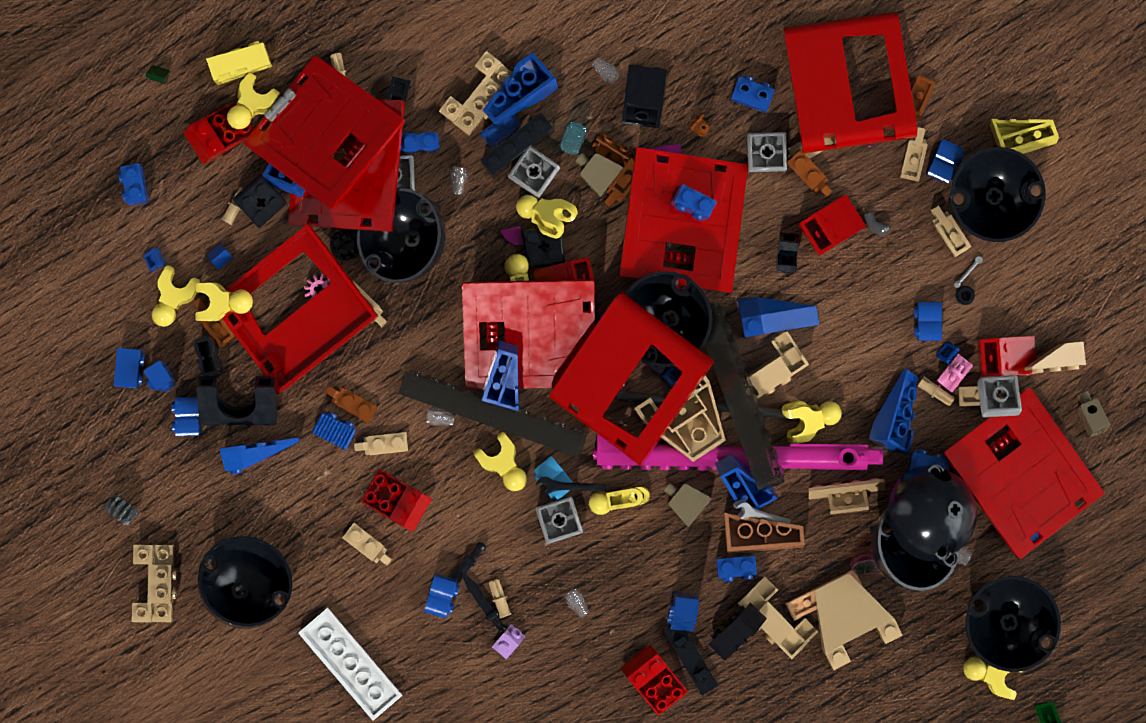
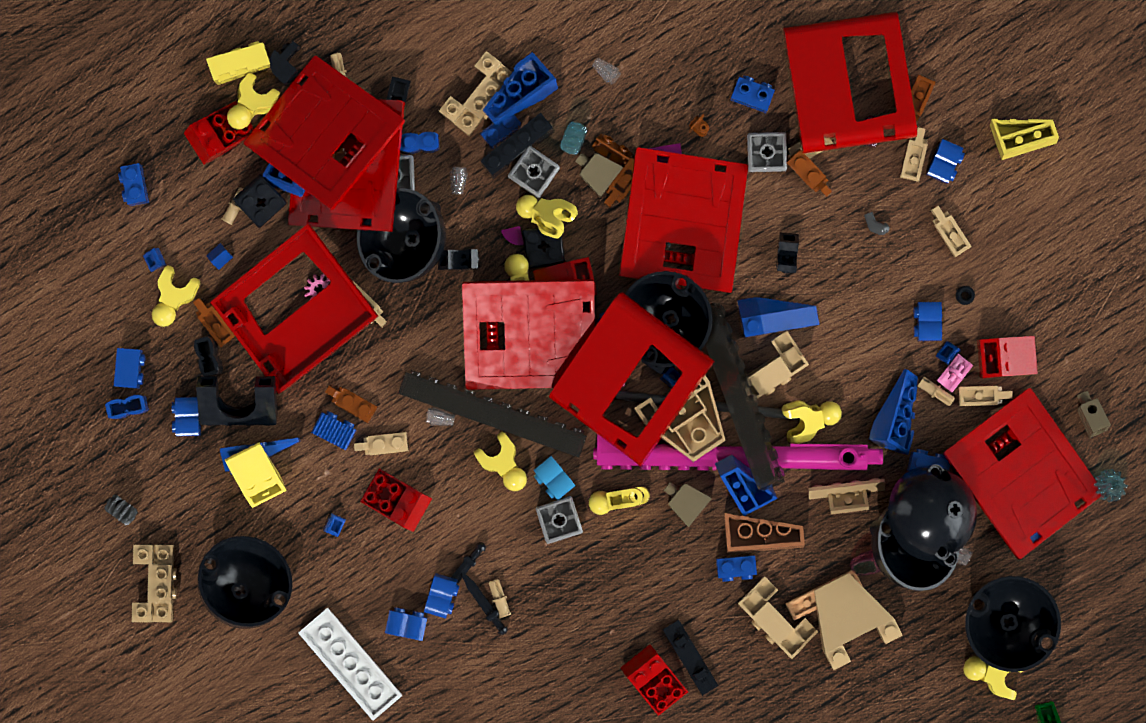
(122, 408): none -> blue brick
(158, 74): dark green slope -> none
(160, 377): blue brick -> none
(222, 301): light yellow piece -> none
(255, 475): none -> light yellow slope
(279, 105): light grey axle -> none
(280, 63): none -> black brick
(334, 524): none -> blue slope
(335, 243): black gear -> none
(366, 544): tan hinge -> none
(406, 624): none -> blue brick
(459, 260): none -> black brick
(502, 378): blue wedge -> none
(508, 641): lavender bracket -> none
(553, 486): black piece -> none
(576, 602): clear cone -> none
(644, 96): black slope -> none
(683, 612): blue wedge -> none
(693, 202): blue brick -> none
(737, 630): black wedge -> none
(749, 511): light grey piece -> none
(831, 225): red slope -> none
(978, 260): light grey hinge -> none
(1007, 175): black piece -> none
(1007, 388): light grey brick -> none
(1062, 355): tan slope -> none
(1110, 485): none -> clear light blue gear

